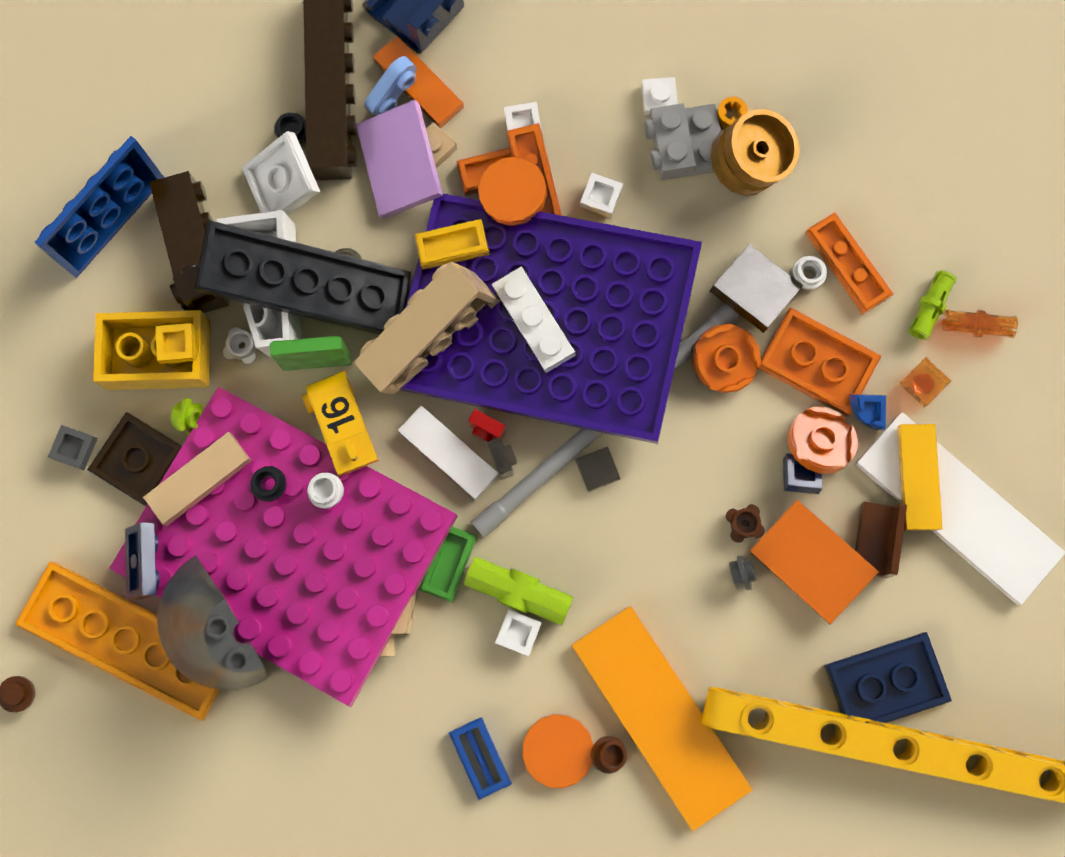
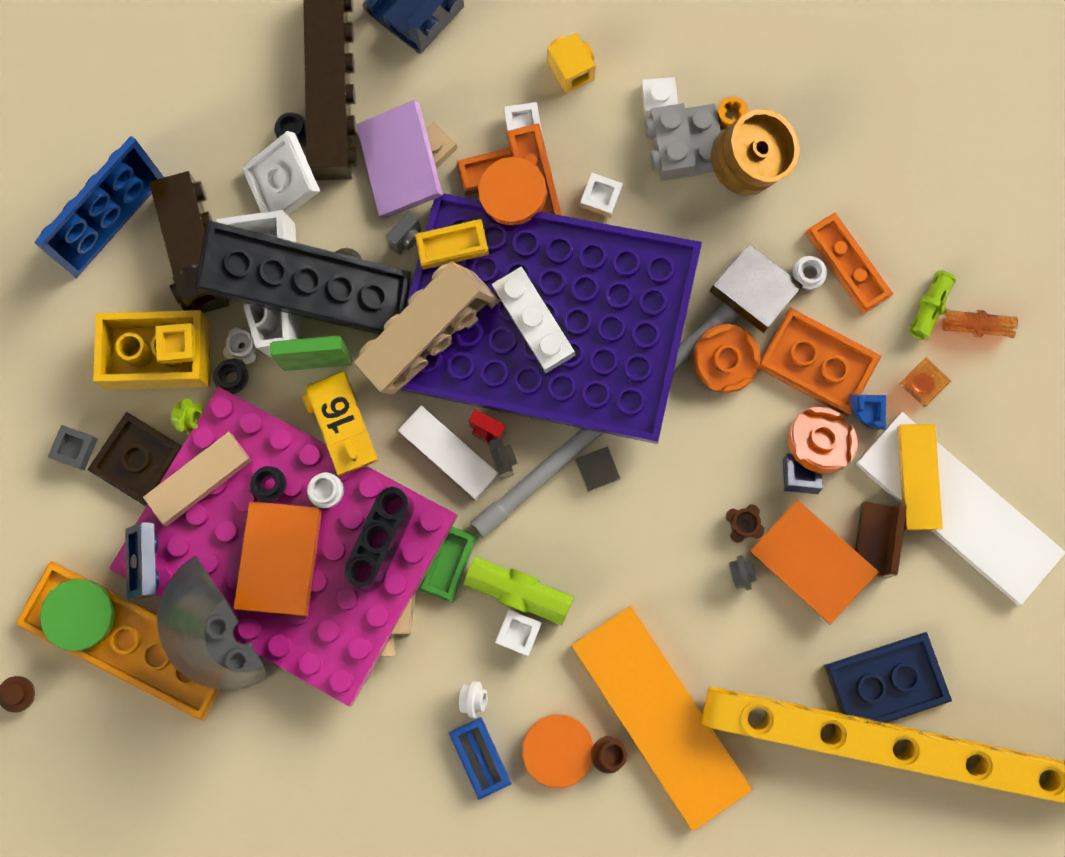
(77, 615): none -> bright green tile
(227, 367): none -> black plate
(278, 559): none -> orange tile
(377, 521): none -> black beam
(394, 81): light blue plate -> none
(403, 233): none -> dark grey plate
(428, 90): orange tile -> none
(472, 699): none -> white plate
(571, 62): none -> yellow brick

